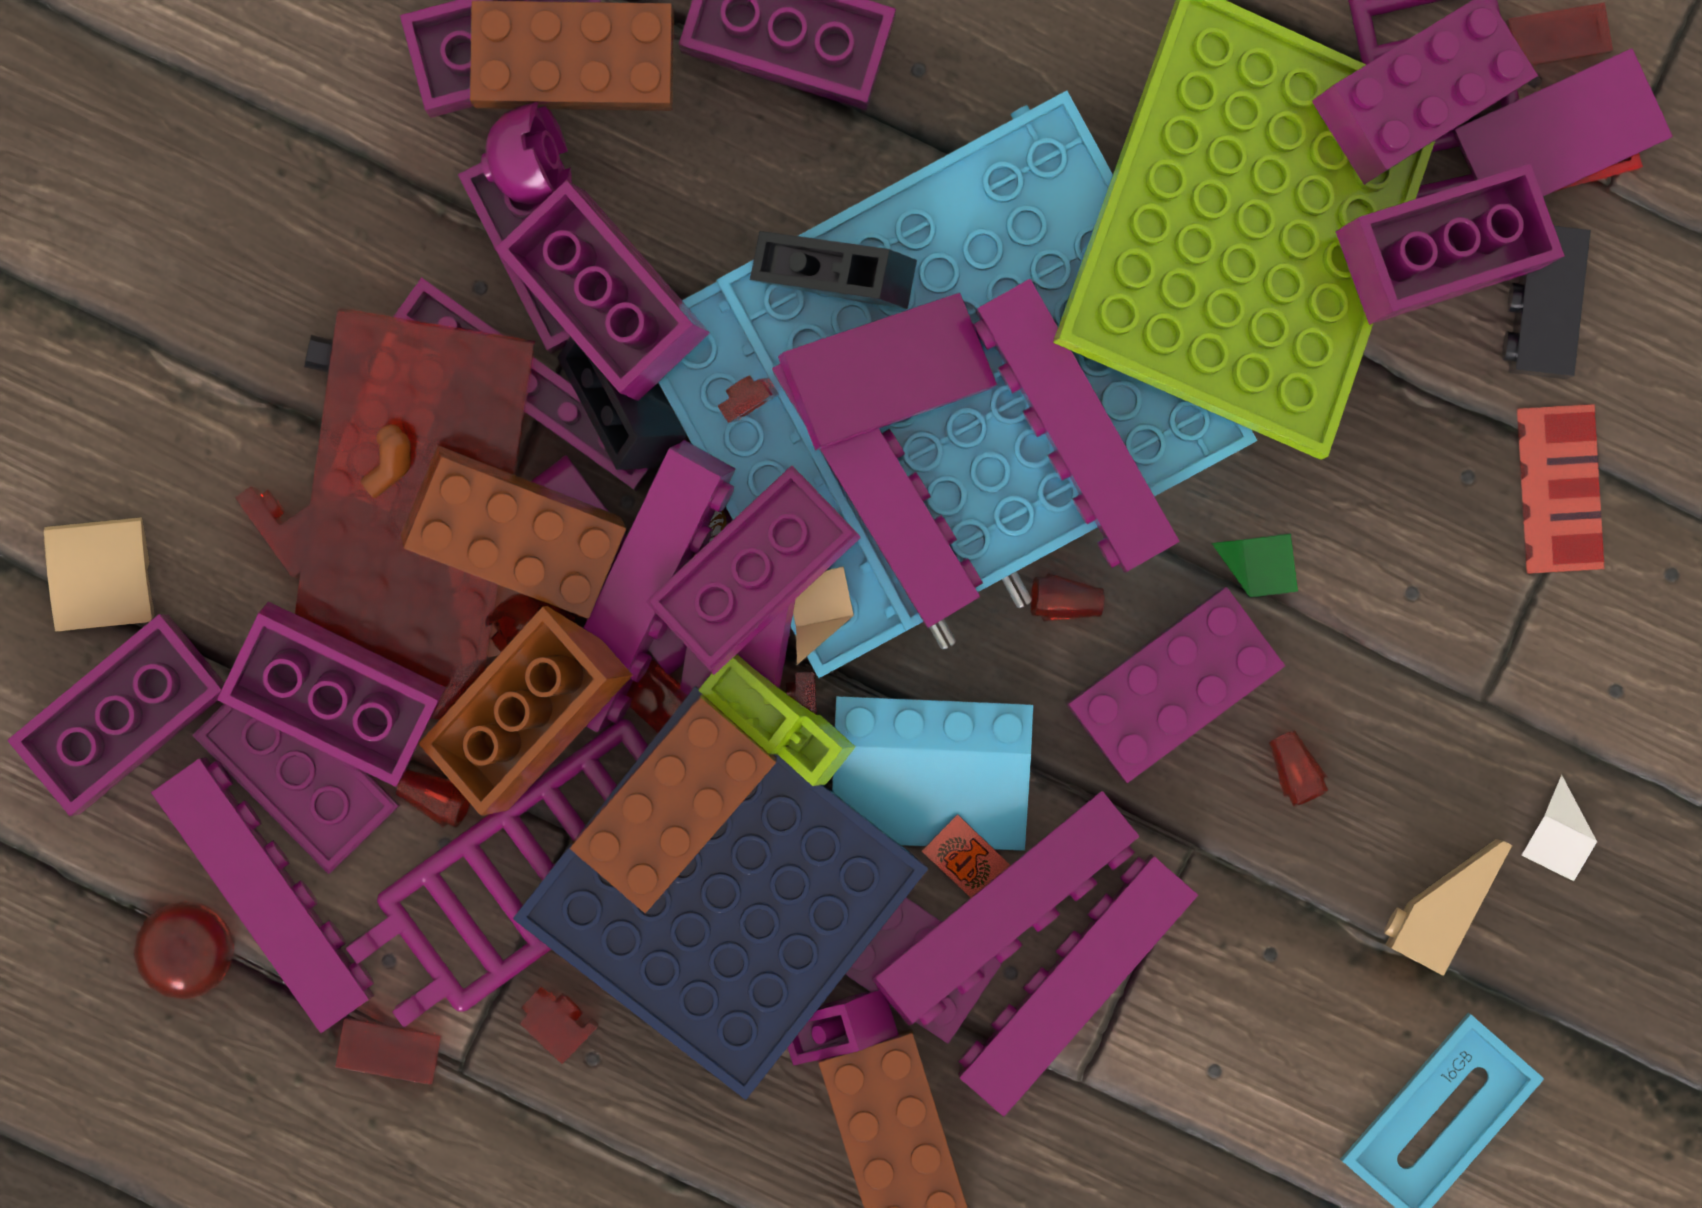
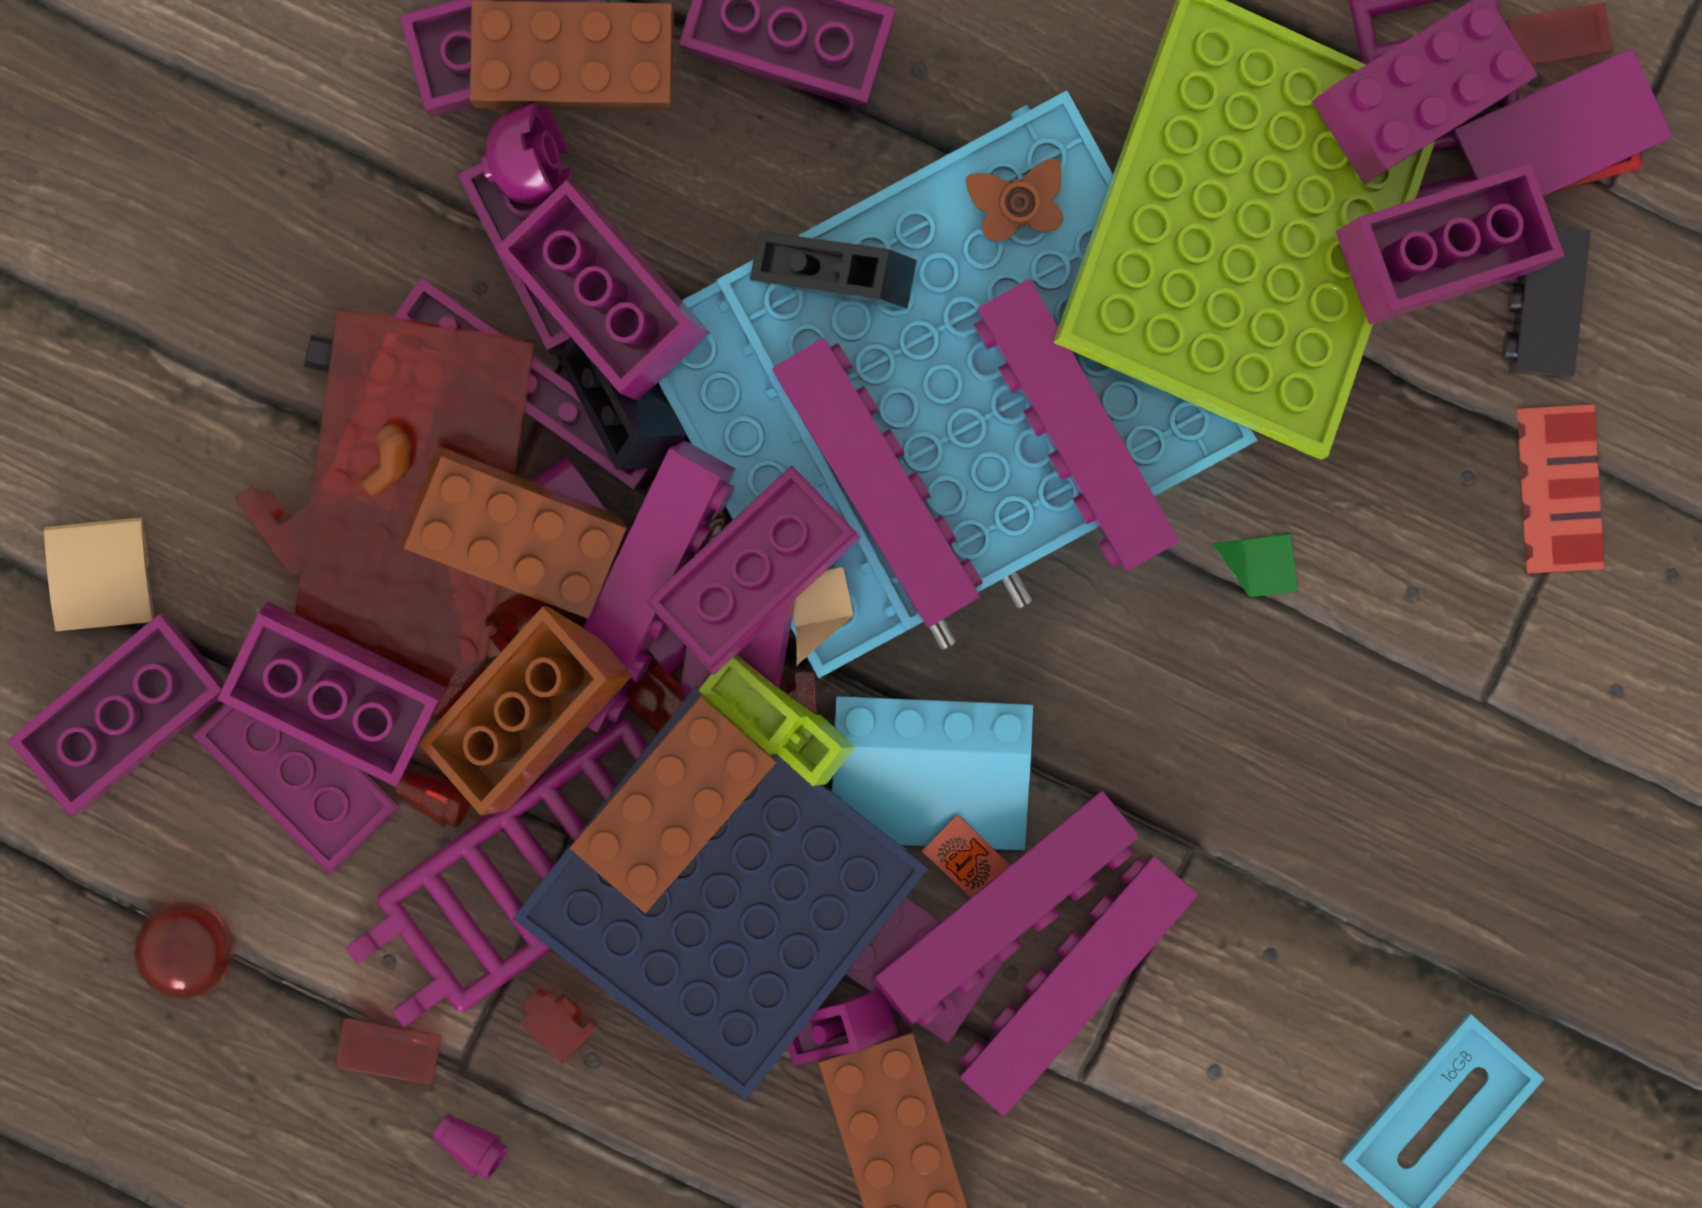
(263, 892): magenta brick -> none
(471, 1146): none -> magenta cone
(746, 397): clear red plate -> none
(887, 371): magenta tile -> none
(1018, 201): none -> dark orange animal
(1065, 599): clear red cone -> none
(1175, 684): magenta brick -> none
(1297, 769): clear red cone -> none
(1439, 916): tan slope -> none
(1562, 836): white sticker -> none

